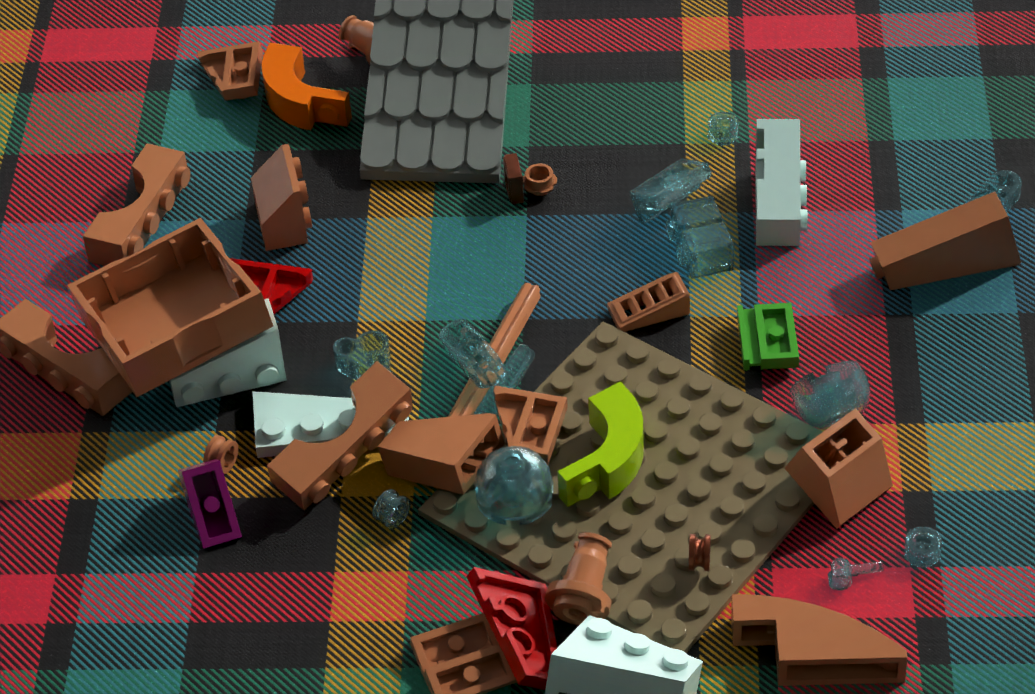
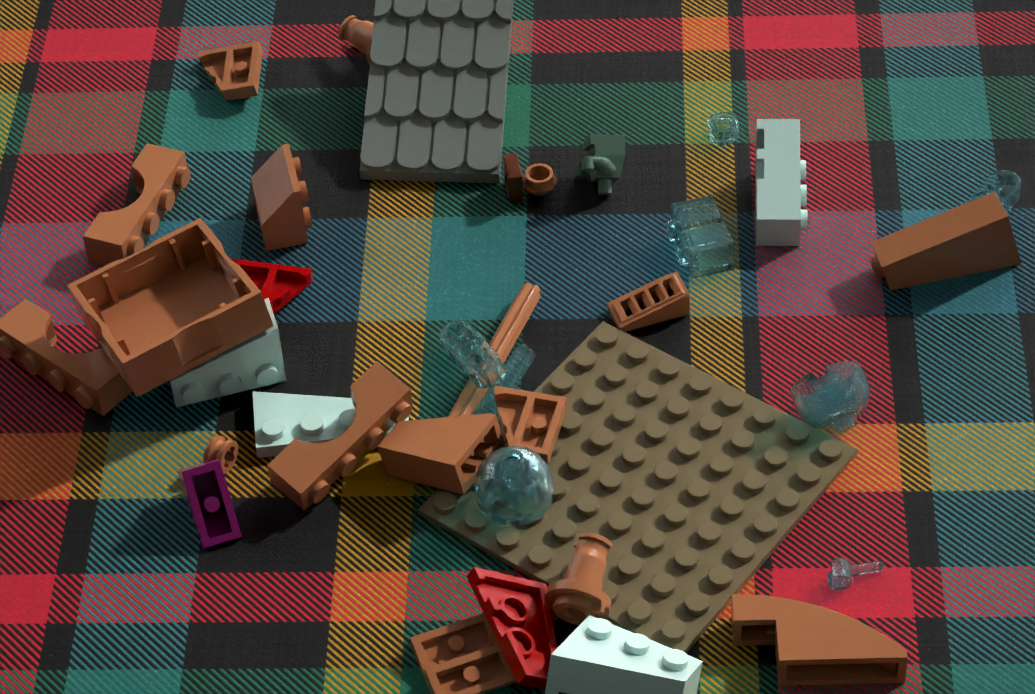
(294, 100): orange arch -> none
(357, 355): clear light blue piece -> none
(391, 509): clear light blue bush -> none
(603, 161): none -> sand green piece
(616, 462): lime arch -> none
(668, 187): clear light blue bracket -> none
(699, 552): copper bush -> none
(768, 336): bright green plate -> none
(843, 468): nougat slope -> none
(924, 557): clear light blue bush -> none

